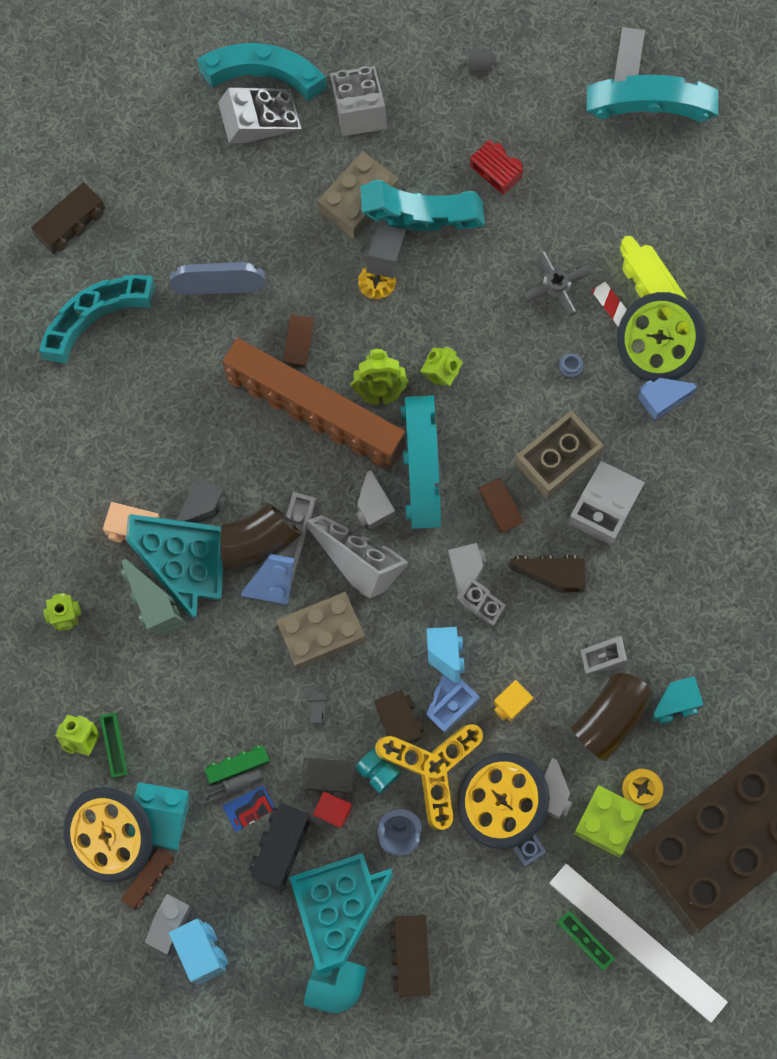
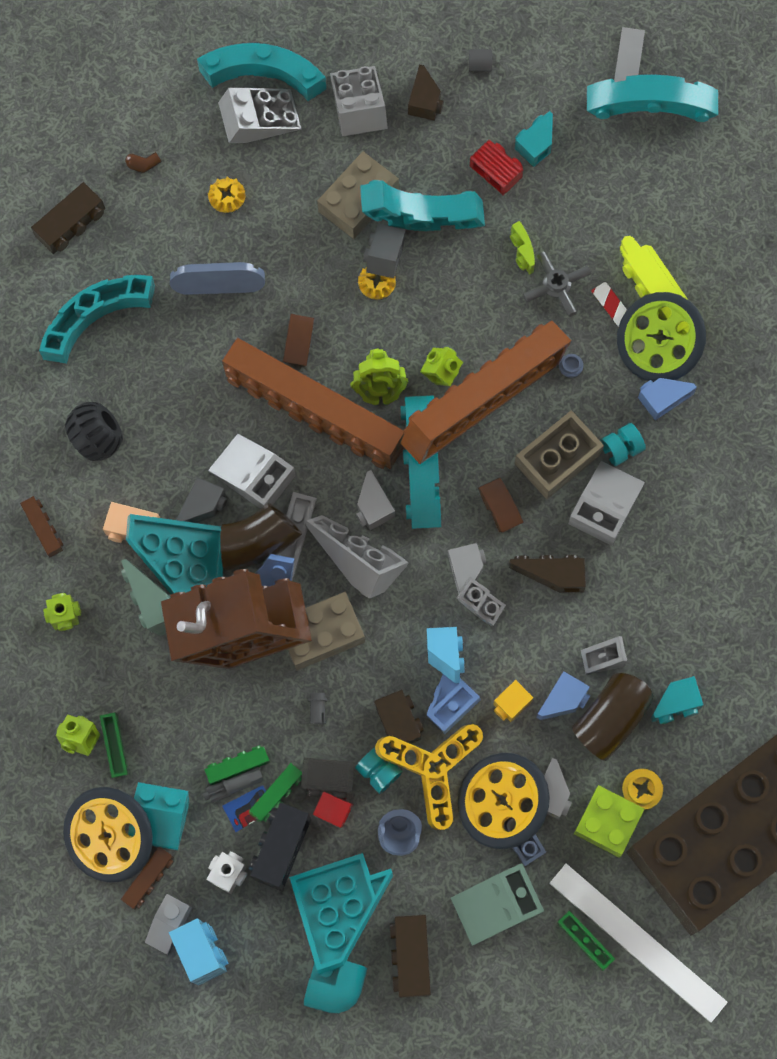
(41, 526): none -> reddish brown piece
(93, 431): none -> black wheel
(142, 164): none -> reddish brown arm
(227, 881): none -> white brick
(228, 203): none -> yellow gear
(235, 620): none -> reddish brown piece
(253, 471): none -> light grey slope
(275, 793): none -> green piece
(425, 96): none -> dark brown slope
(484, 391): none -> dark orange brick
(497, 904): none -> sand green slope
(525, 253): none -> lime slope
(536, 141): none -> teal slope
(565, 697): none -> medium blue slope
(614, 442): none -> teal wheel

